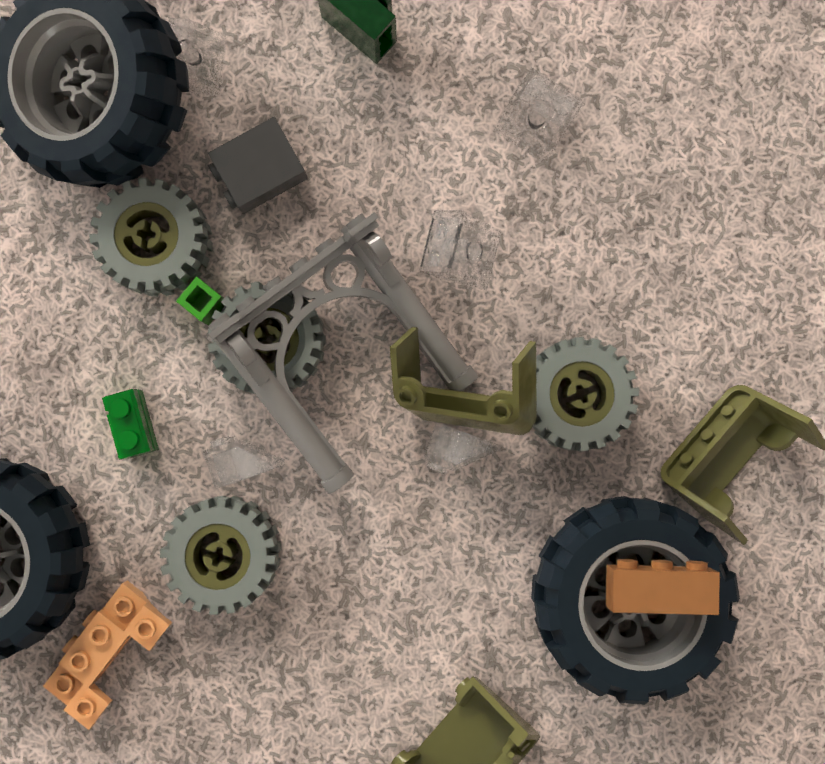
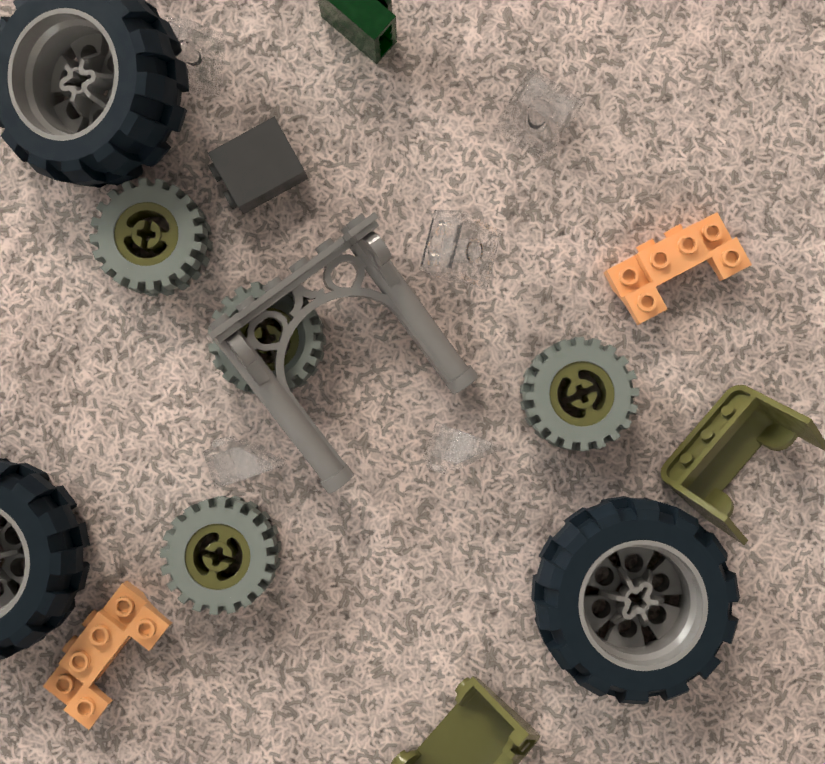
(130, 423): green brick -> none
(201, 300): bright green brick -> none
(501, 412): olive windscreen -> none
(662, 588): medium nougat brick -> none
(681, 250): none -> light nougat bracket

